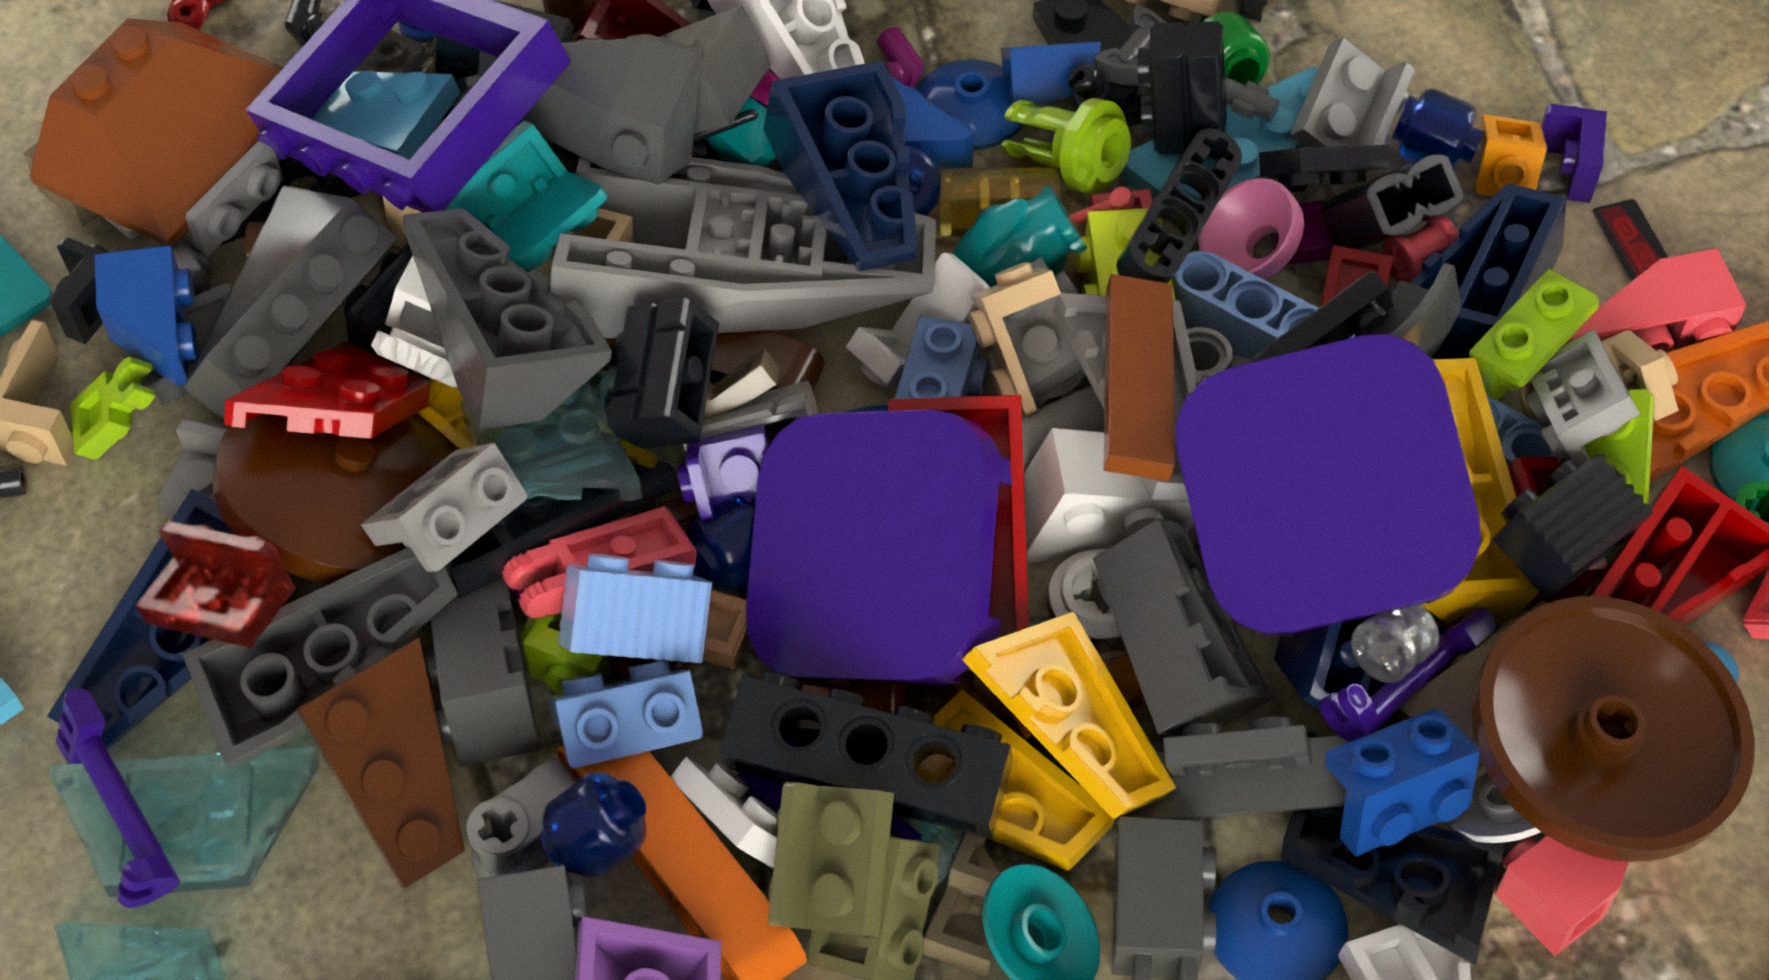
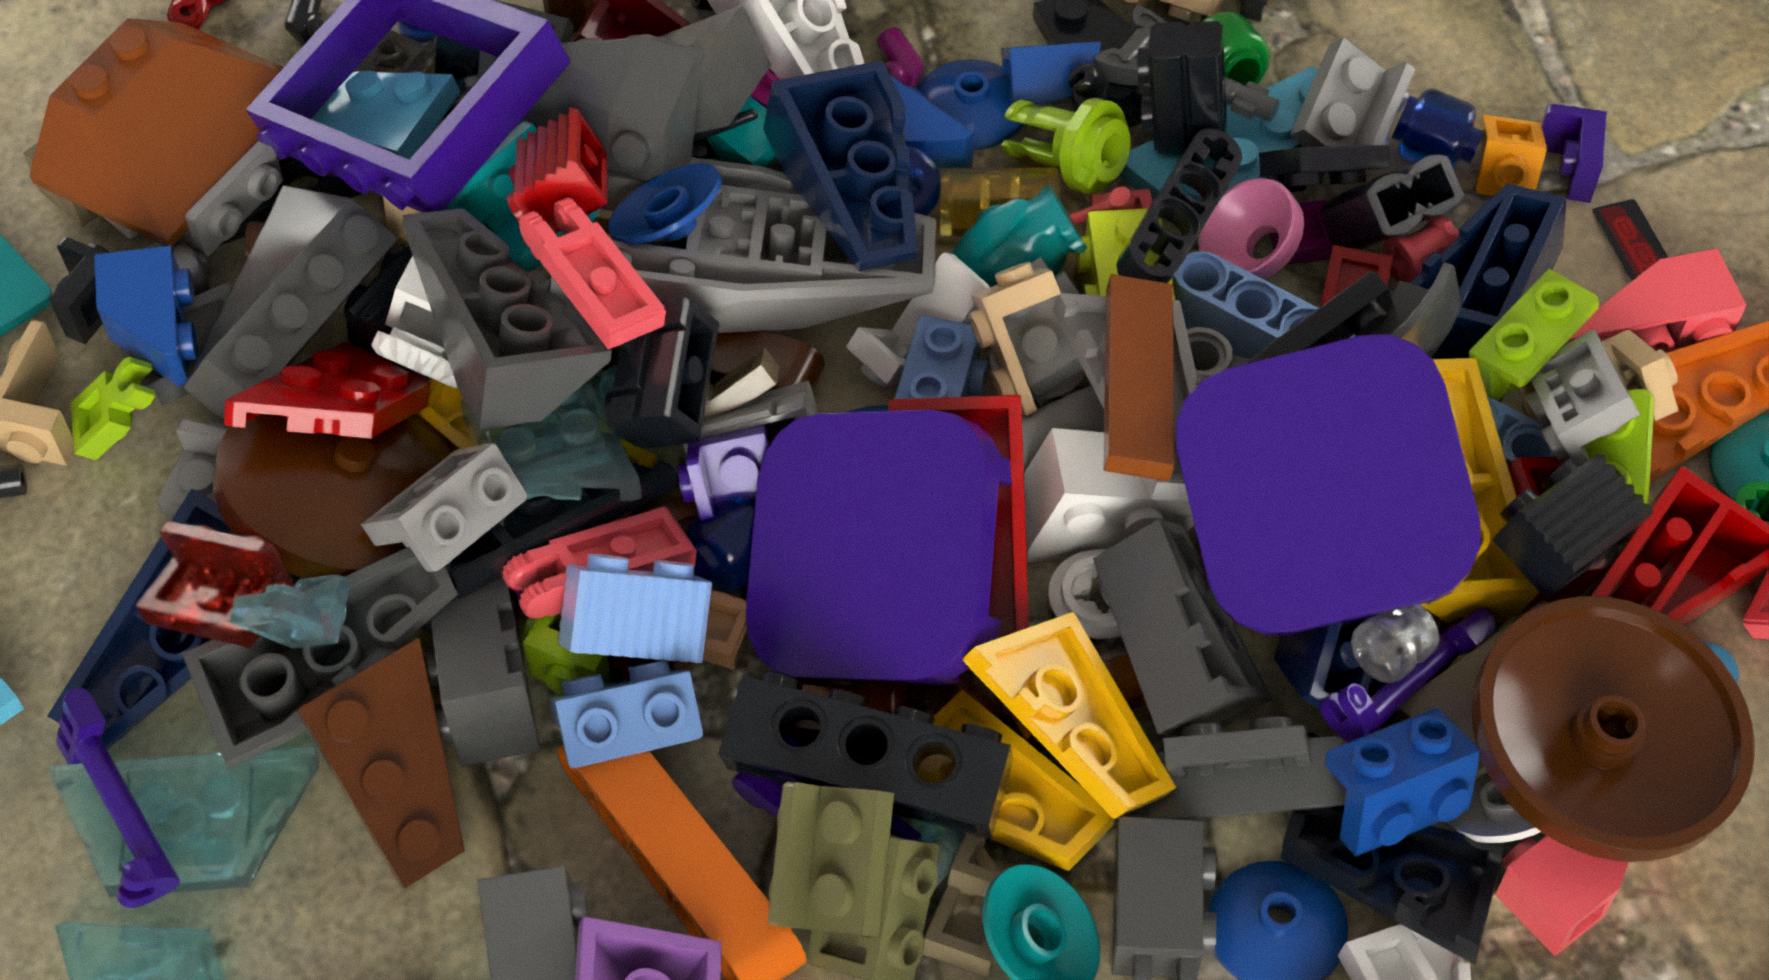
(298, 615): none -> clear light blue bracket
(515, 822): light grey piece -> none
(559, 164): none -> red brick
(593, 274): none -> coral hinge
(594, 824): clear blue head -> none
(666, 205): none -> blue dish
(722, 799): white wing -> none

